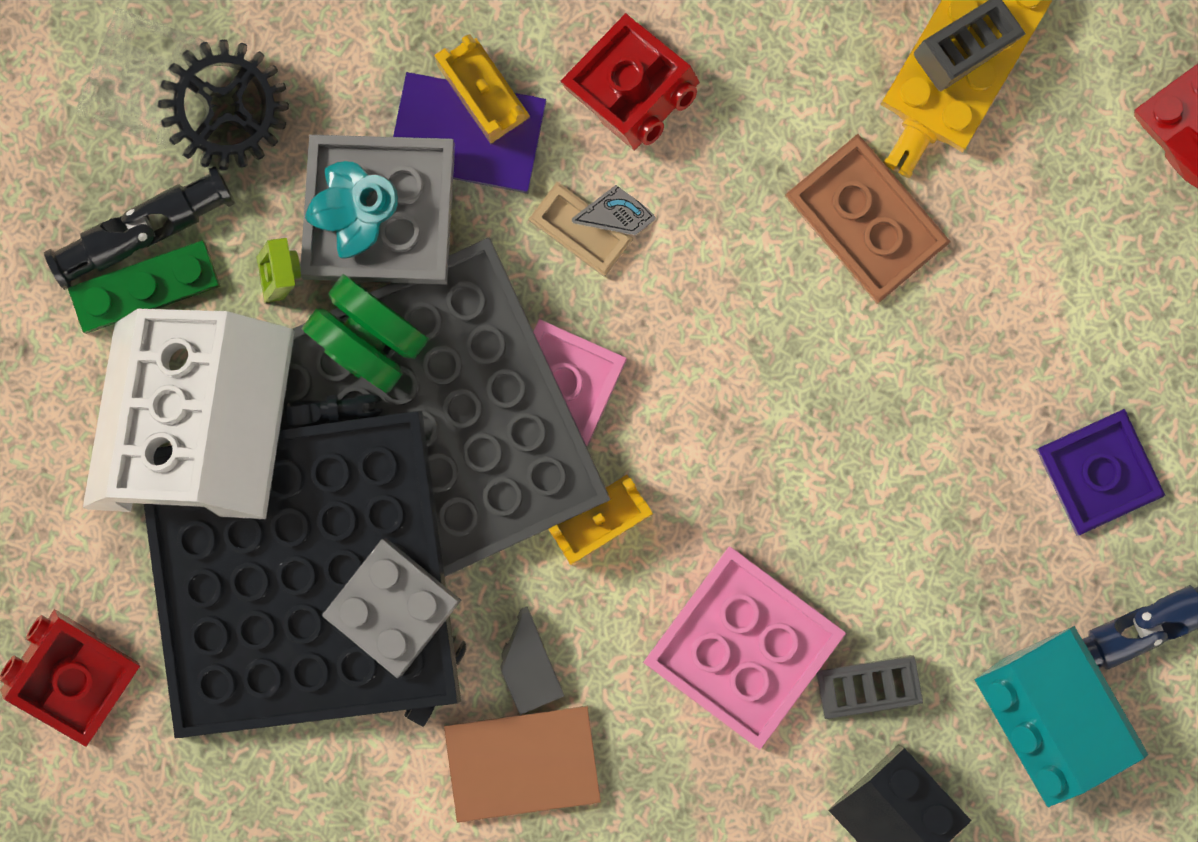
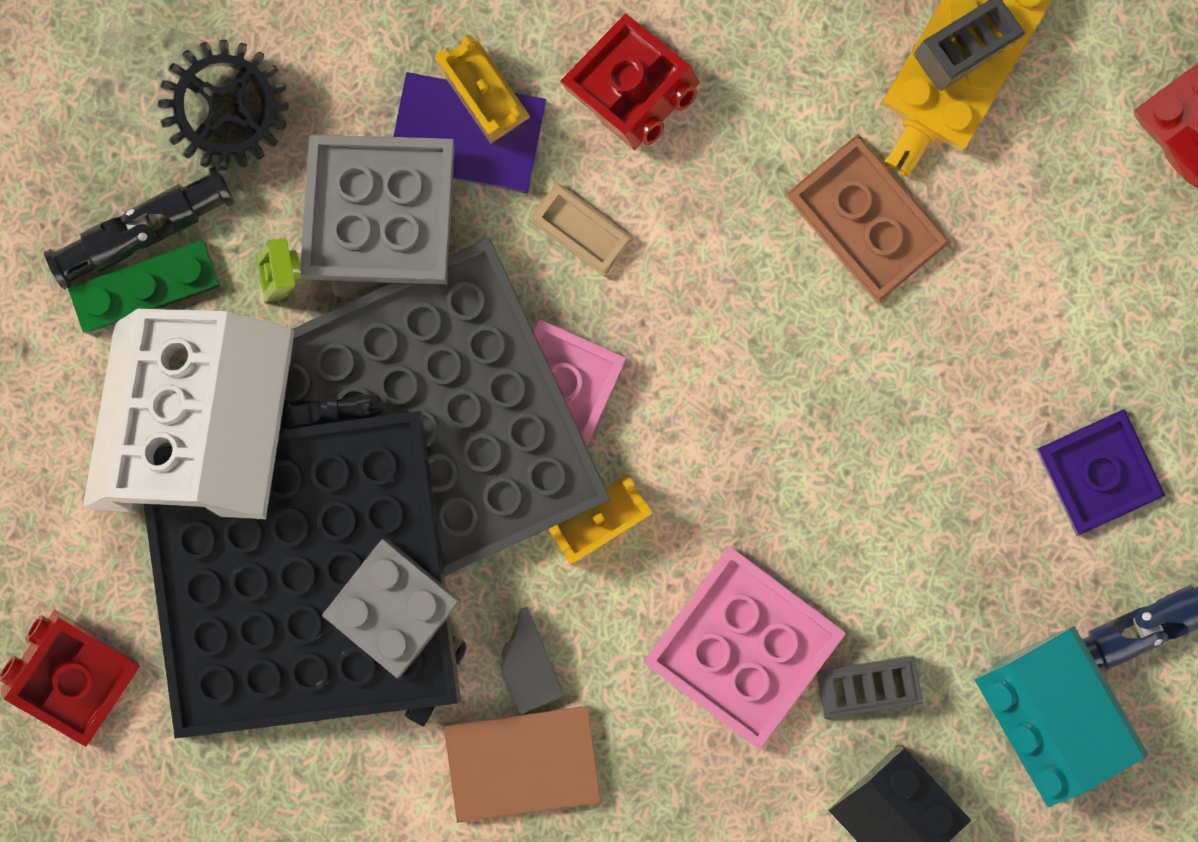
(345, 207): teal plate -> none
(363, 336): green wheel -> none
(616, 212): light grey sticker -> none

